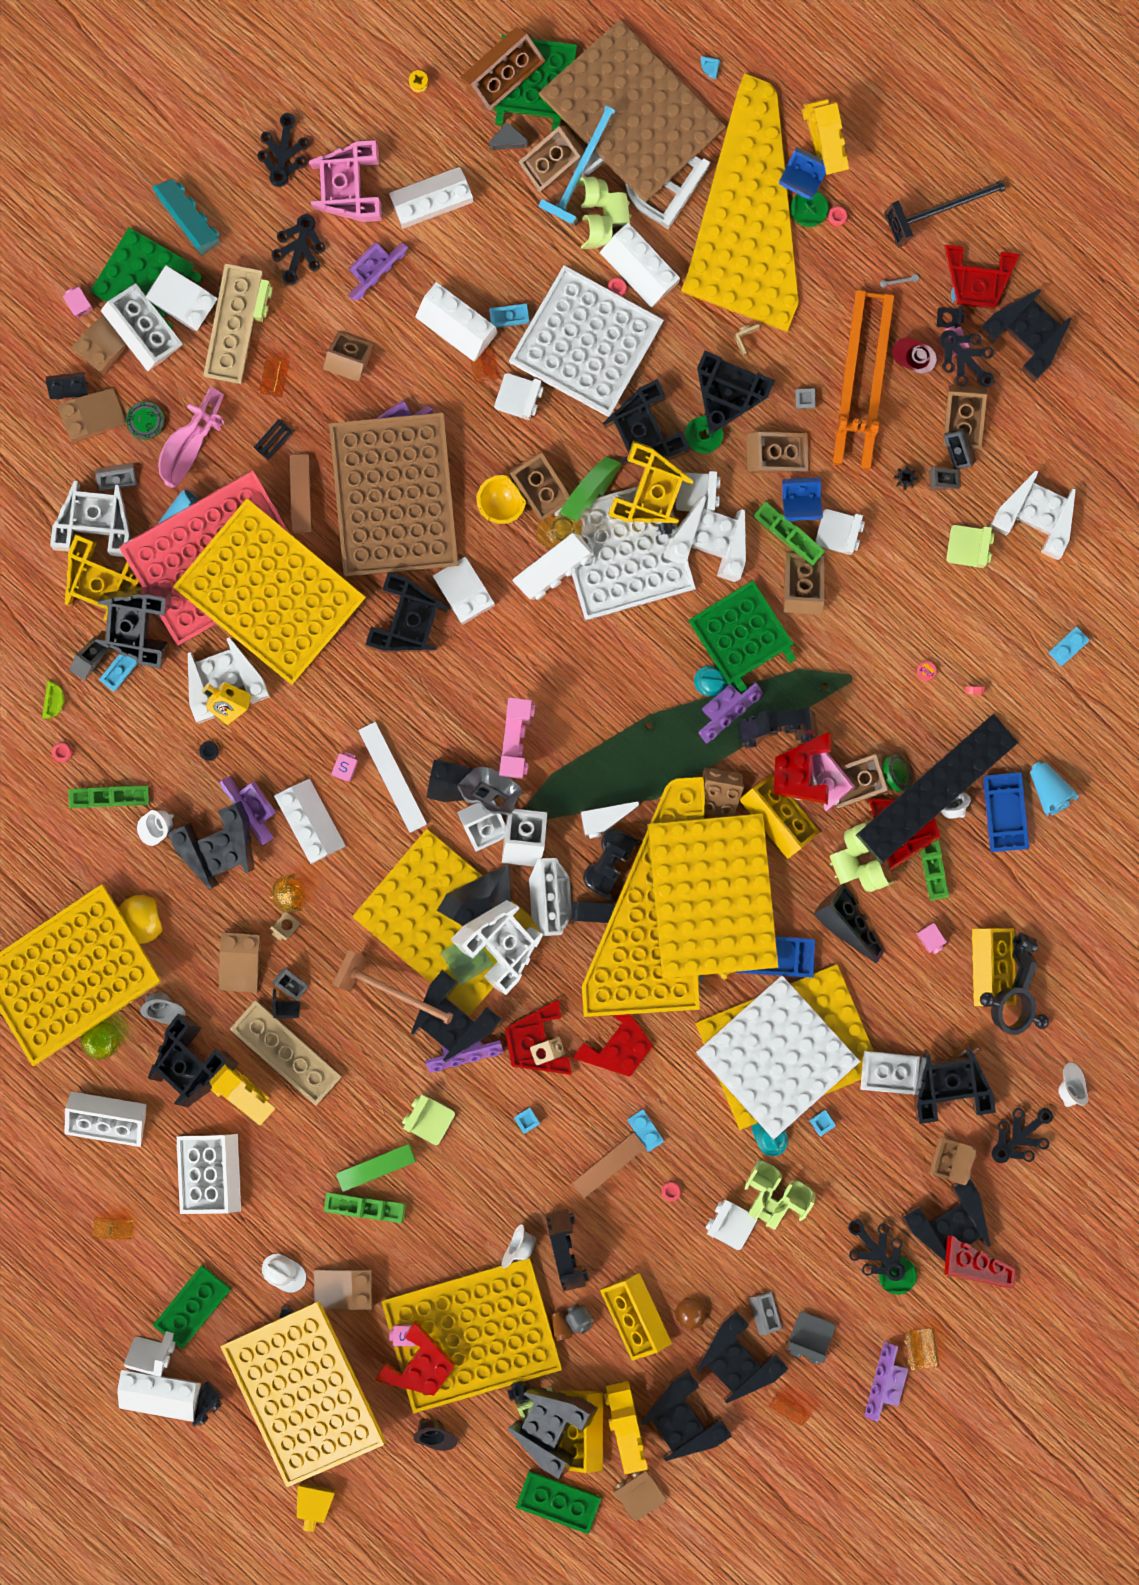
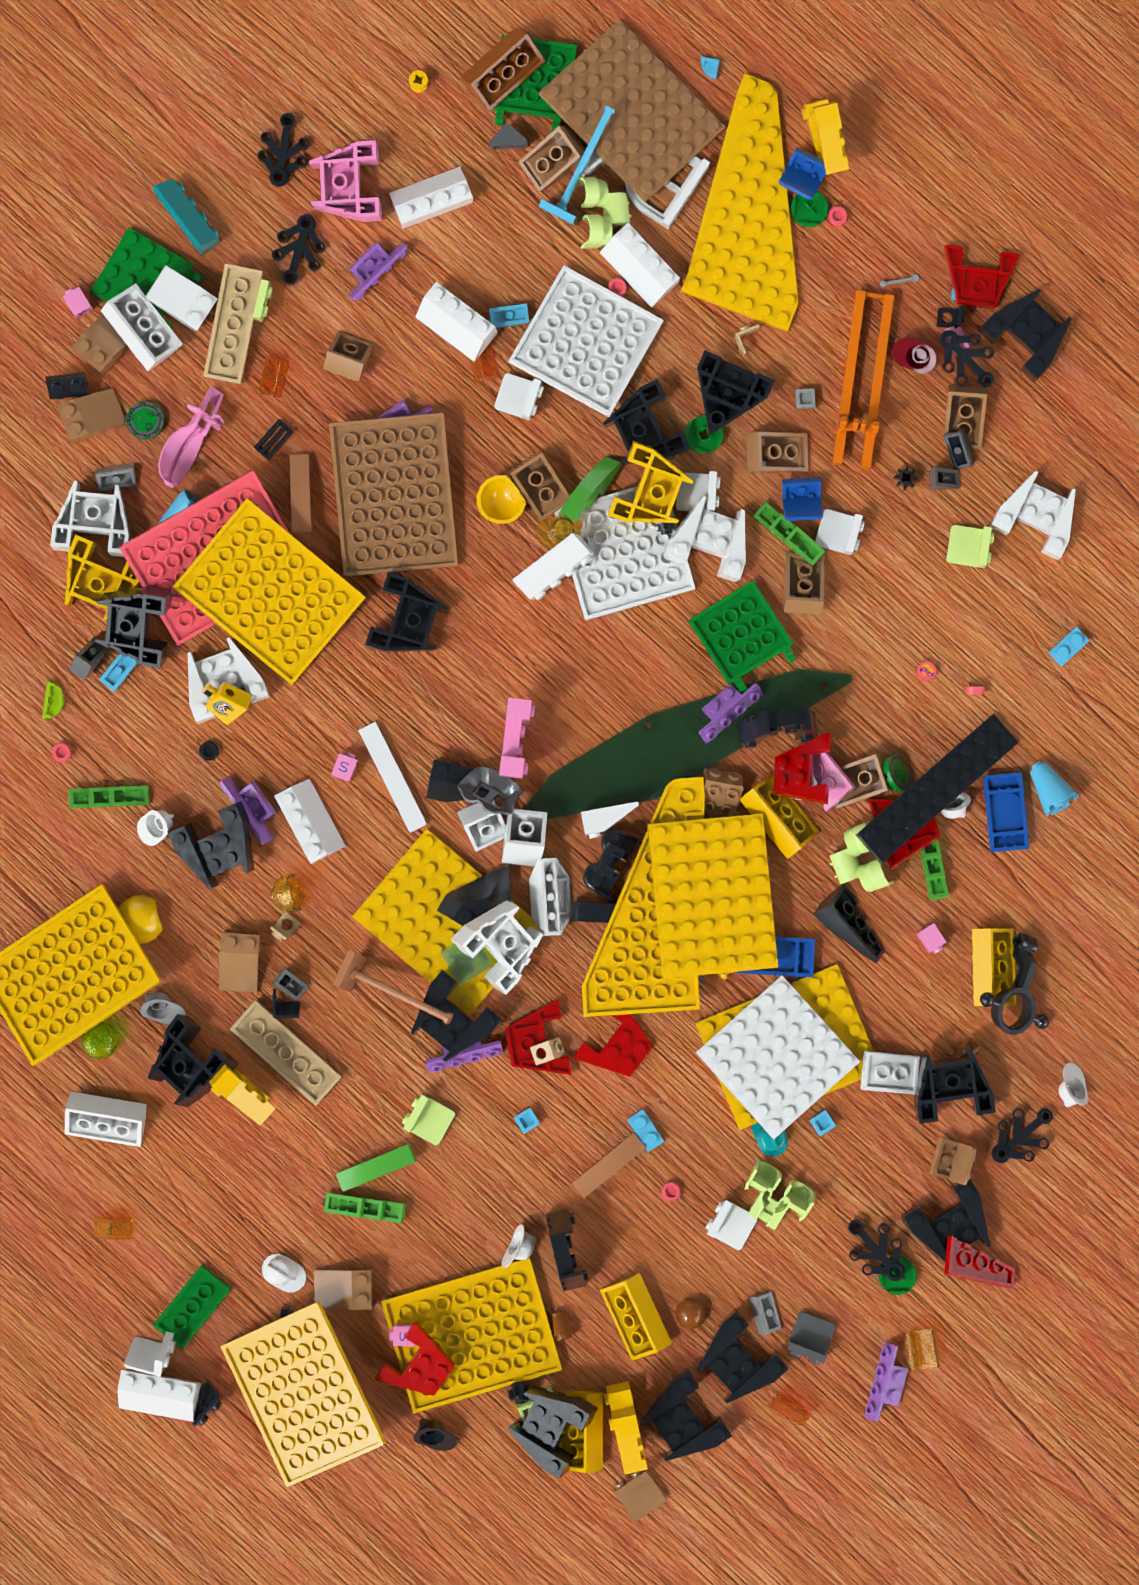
(208, 1174): white slope -> none
(313, 1504): yellow torso -> none
(464, 591): white slope -> none
(558, 1502): green tile -> none
(579, 1319): dark grey head -> none
(710, 681): teal piece -> none
(900, 224): black tile -> none

